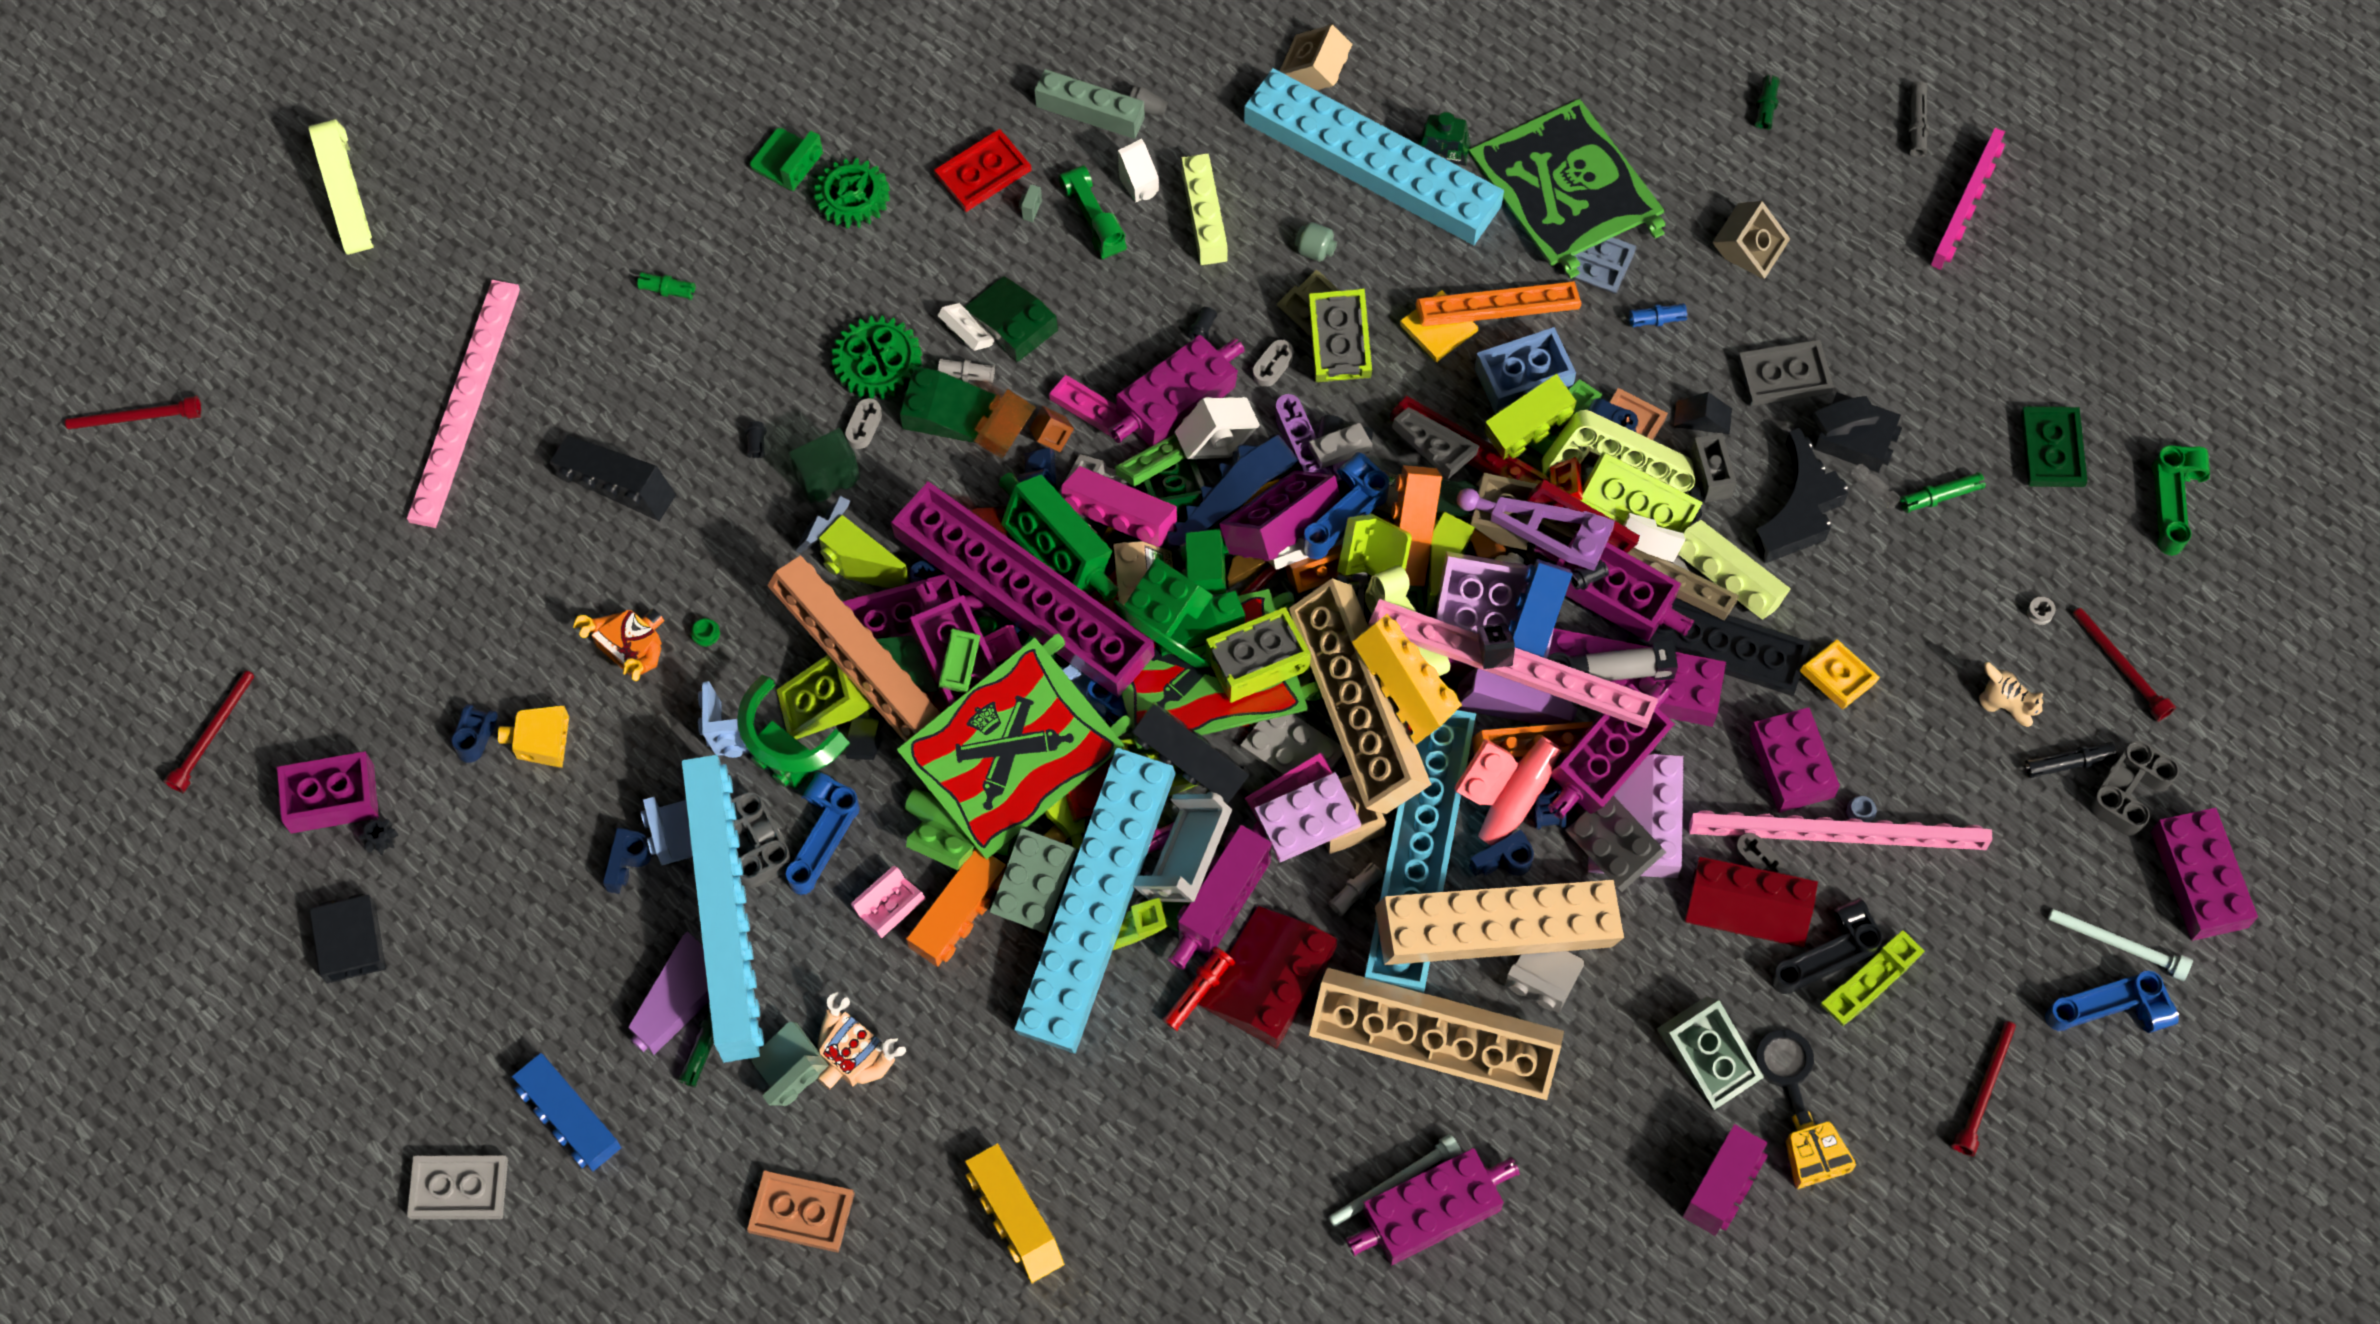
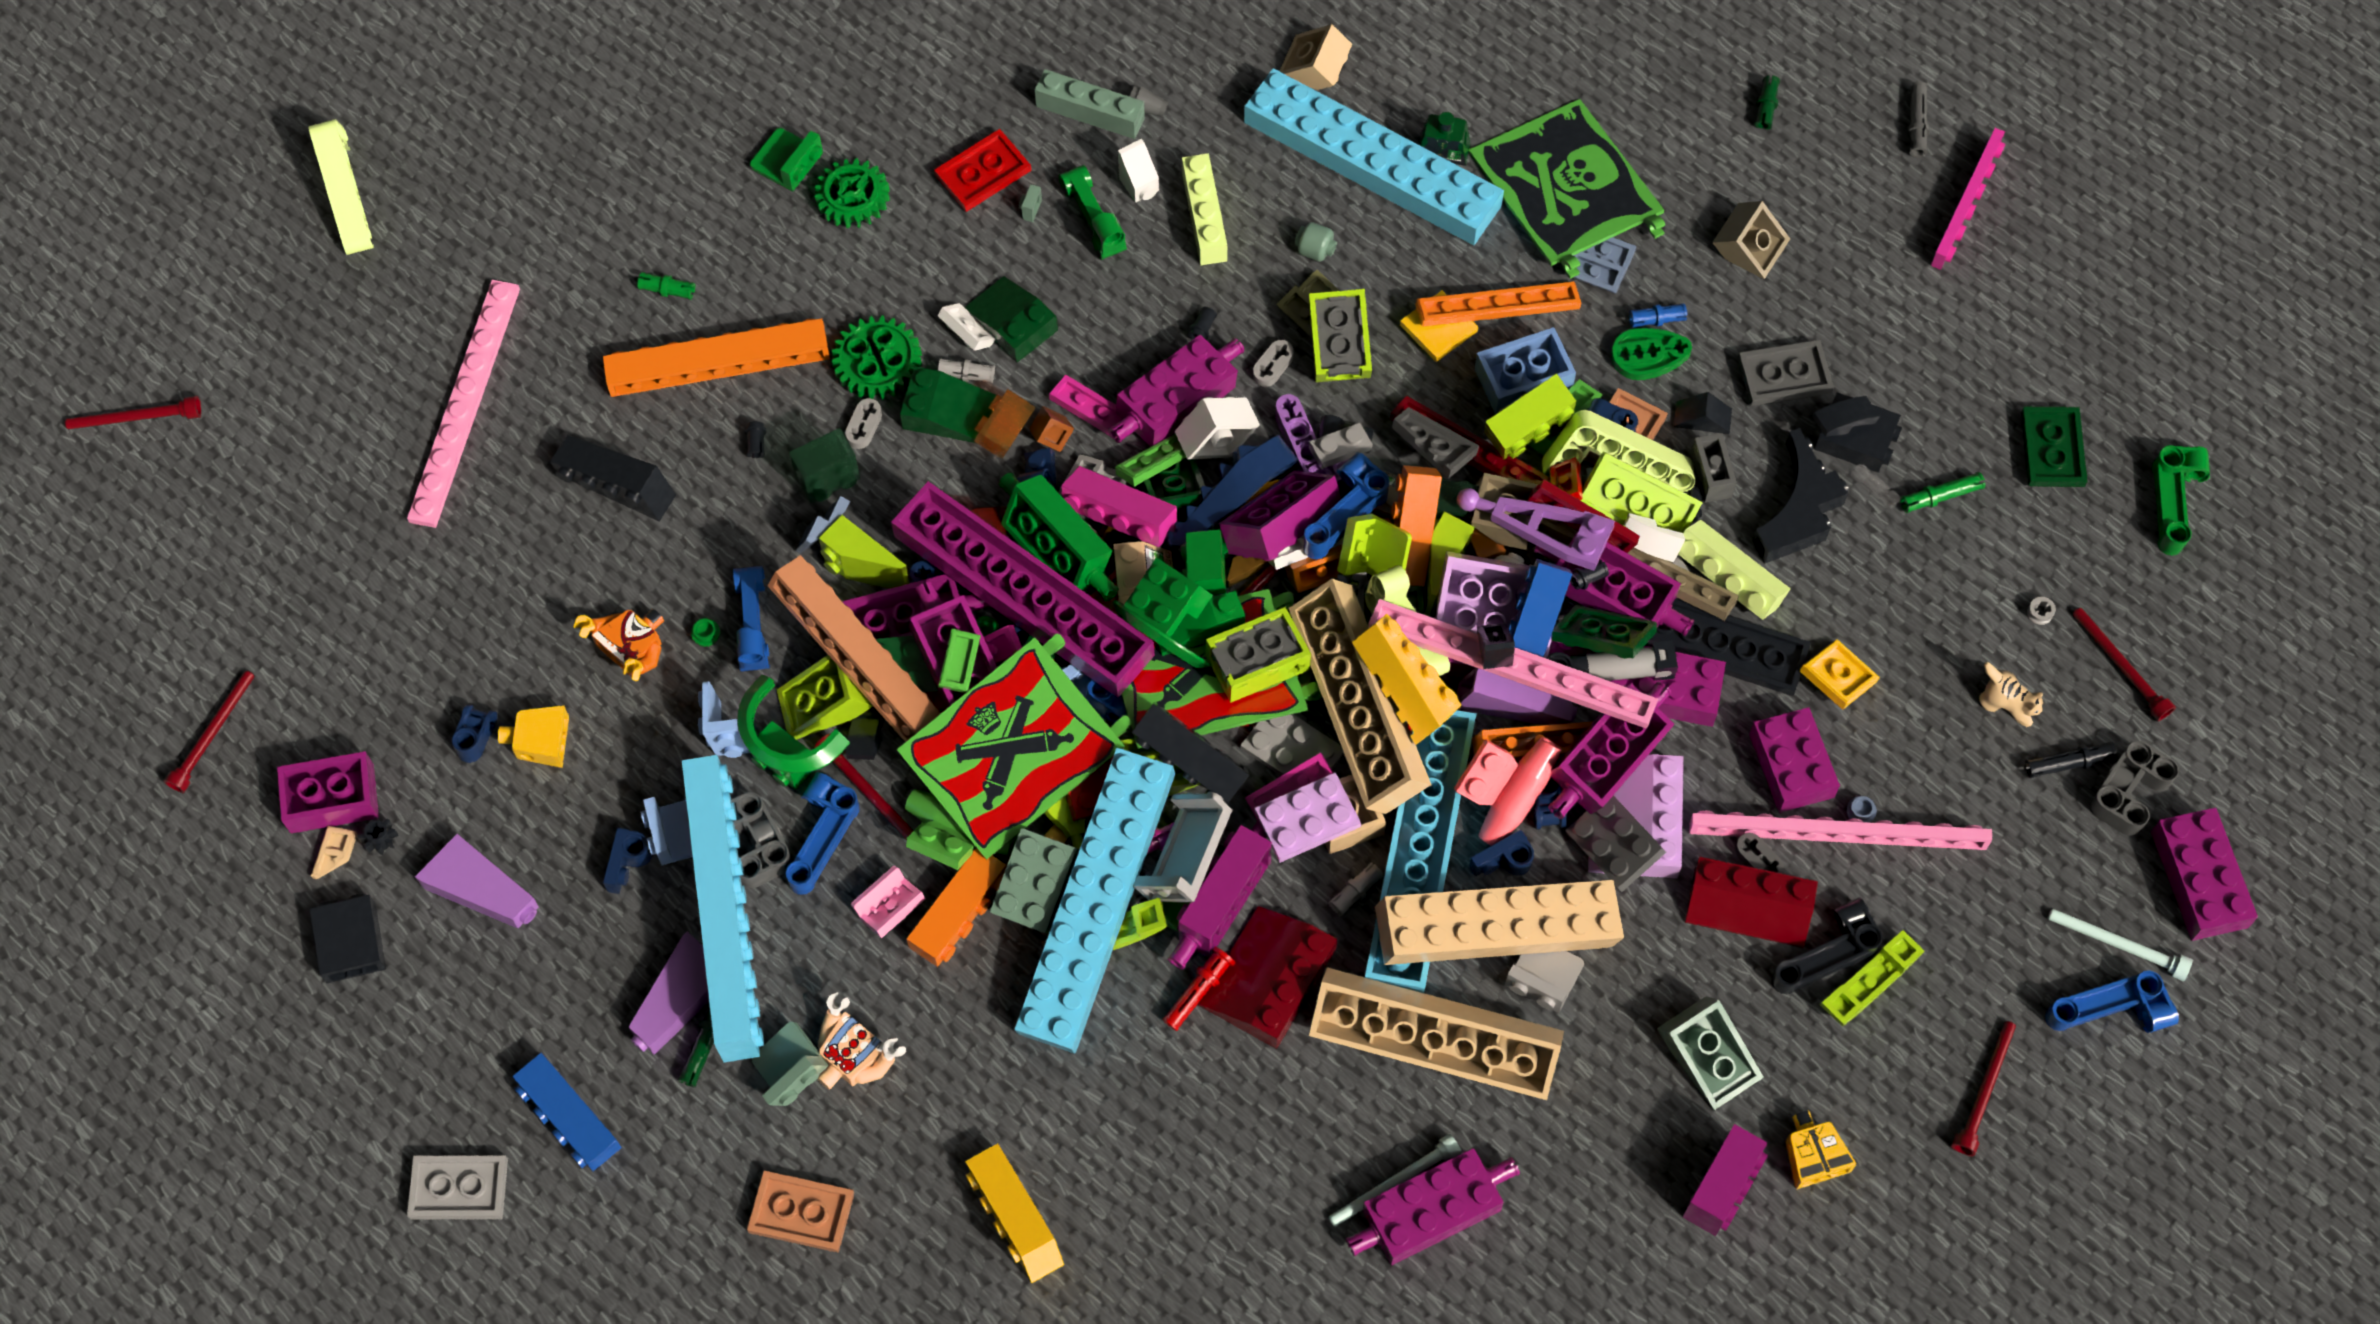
(334, 850): none -> tan tile
(476, 883): none -> medium lavender slope
(716, 357): none -> orange brick
(751, 644): none -> blue piece
(870, 793): none -> dark red piece
(1604, 631): none -> dark green plate
(1649, 367): none -> green piece
(1786, 1061): piece -> none

